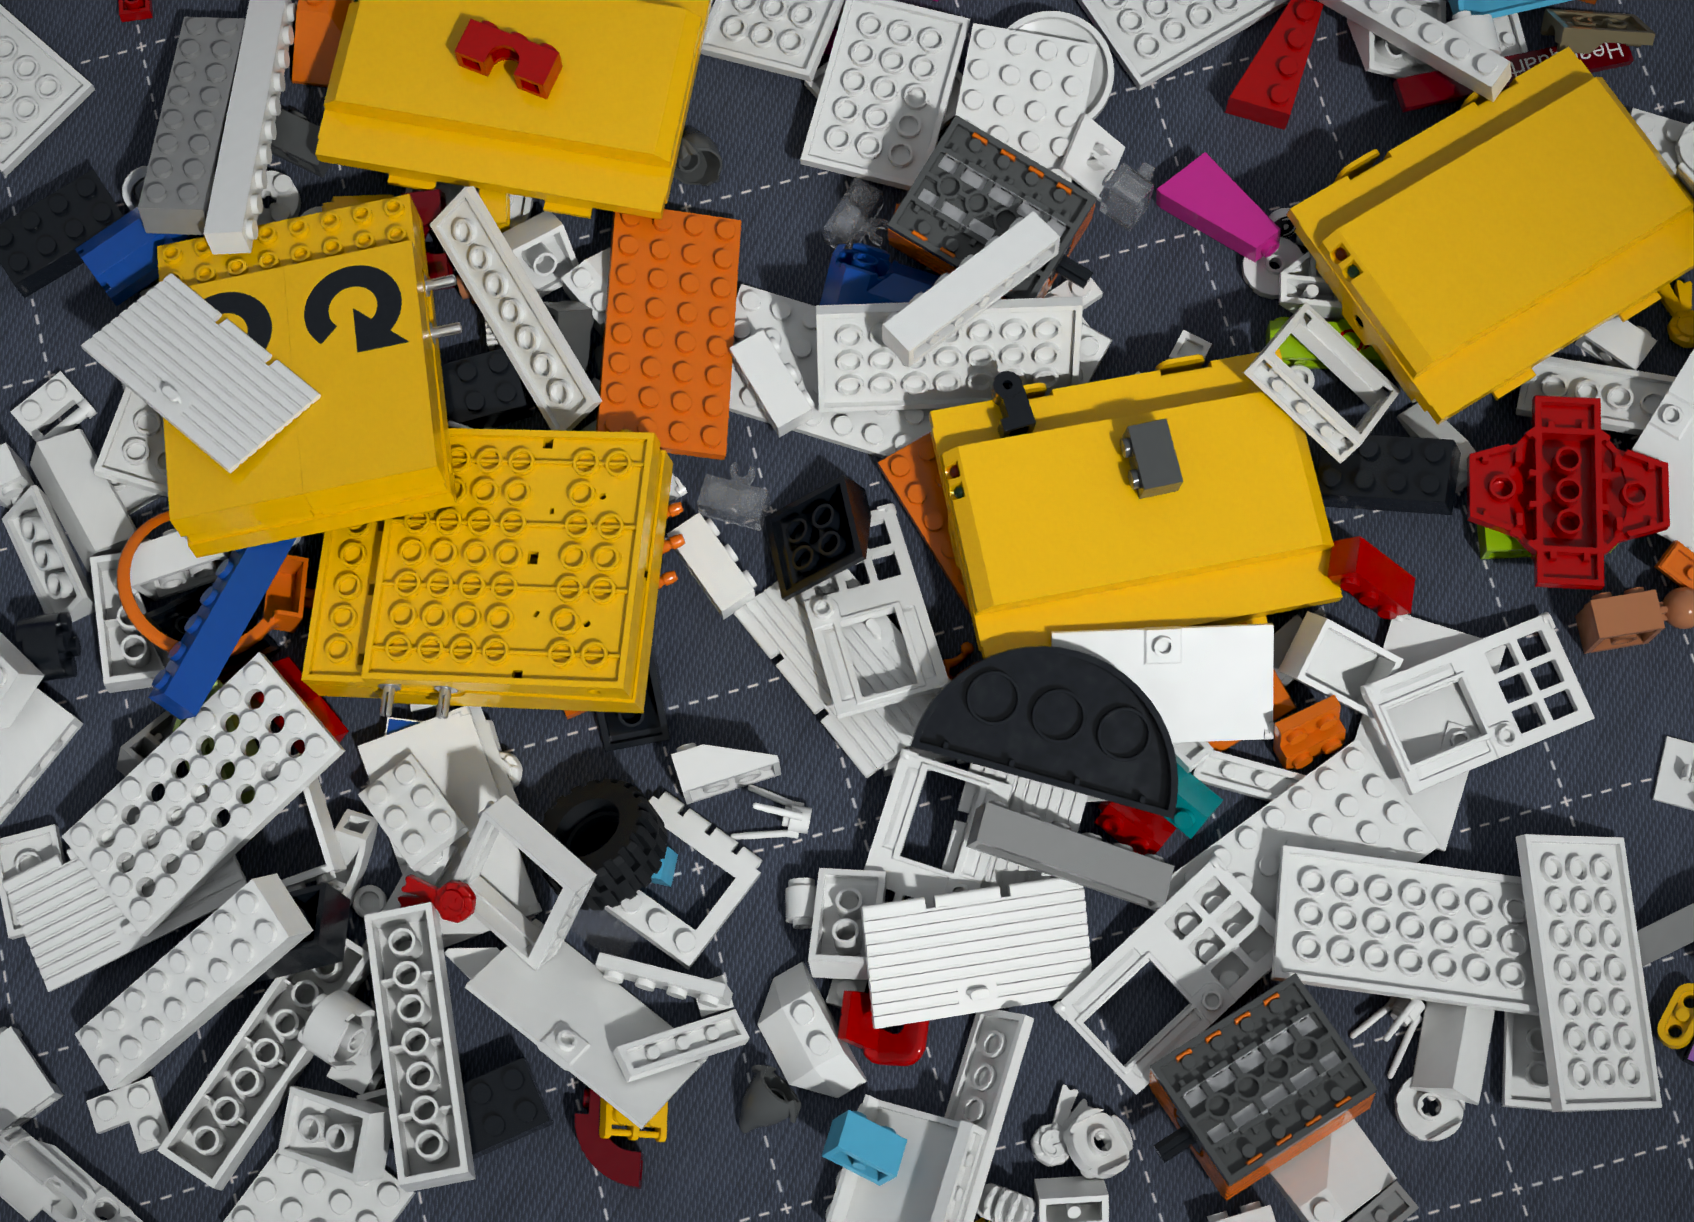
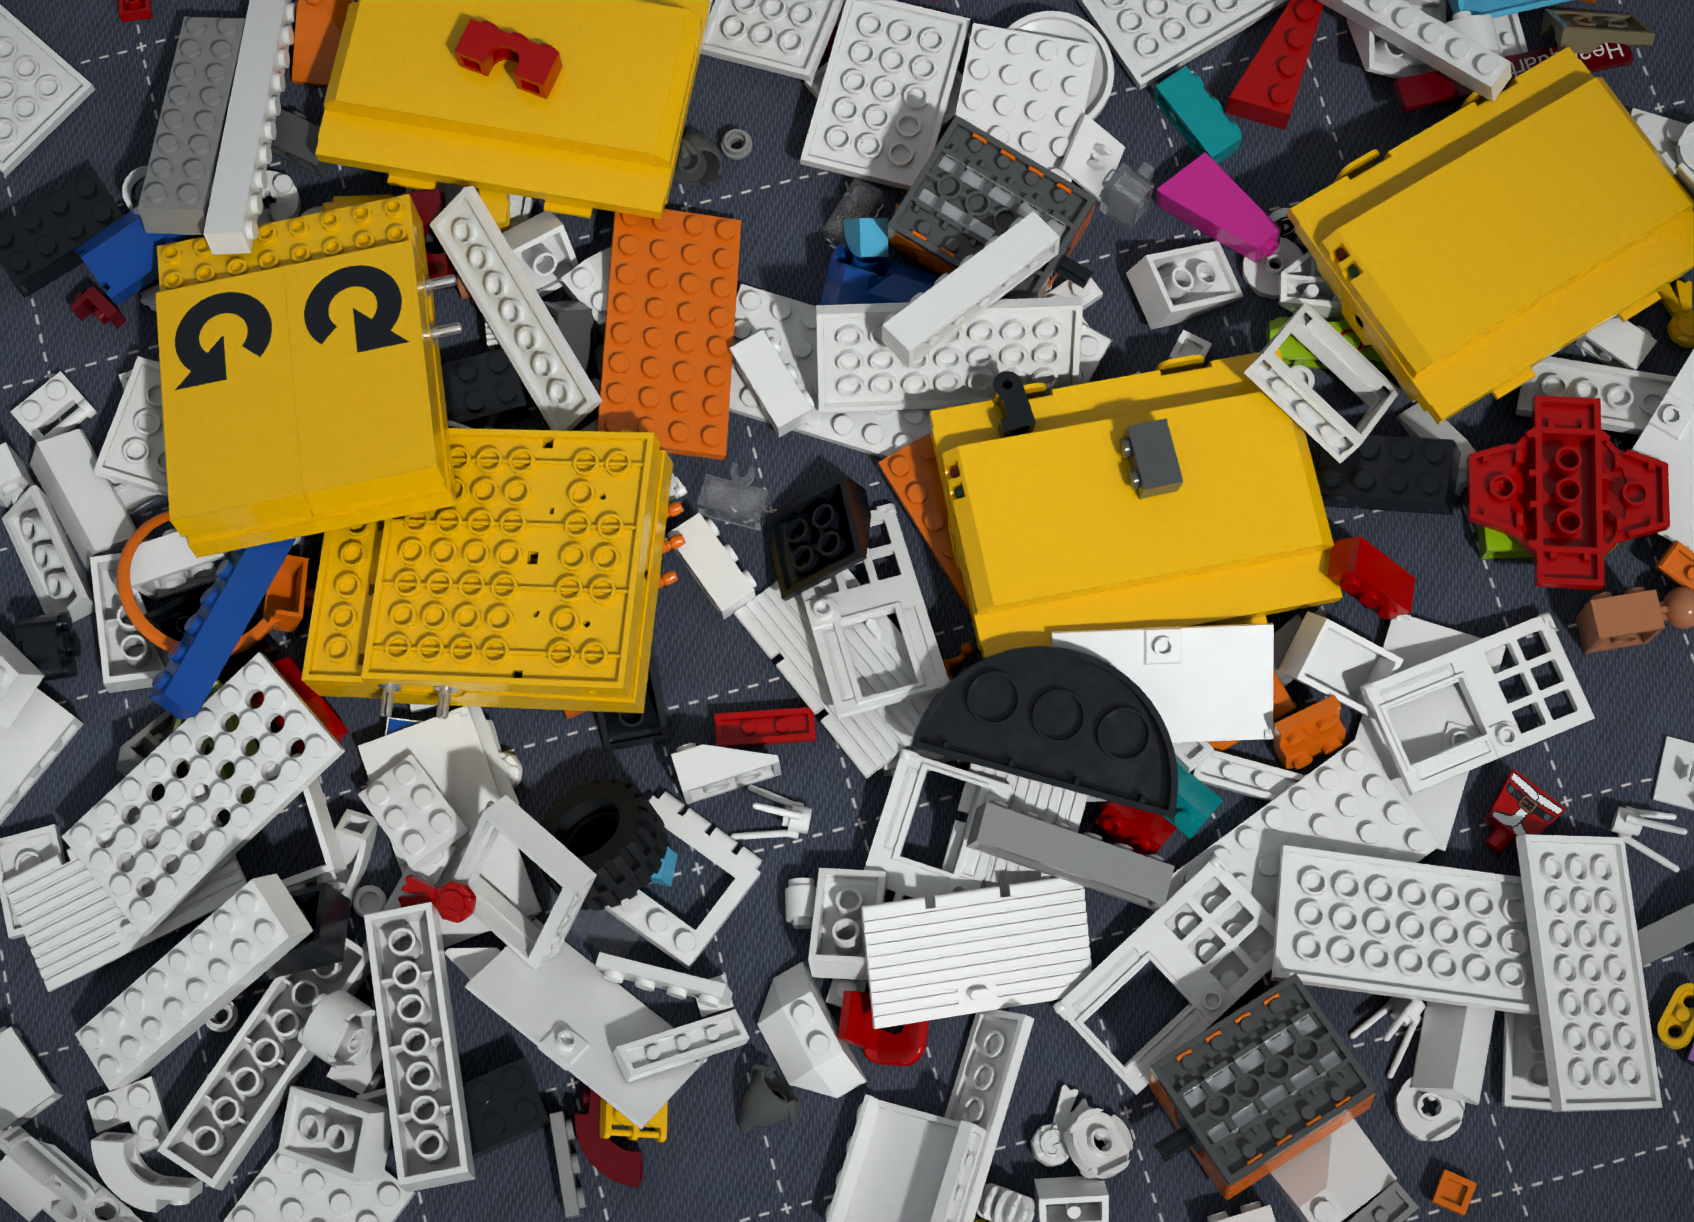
(94, 302): none -> dark red bracket
(131, 1179): none -> white arch
(200, 373): white door -> none
(228, 1023): none -> white plate
(568, 1164): none -> light grey plate
(733, 136): none -> light grey plate
(765, 727): none -> red plate
(864, 1147): medium azure brick -> none
(867, 236): none -> medium azure brick
(1183, 283): none -> white slope
(1197, 115): none -> teal brick
(1453, 1192): none -> orange plate
(1517, 811): none -> torso
(1629, 822): none -> white plant

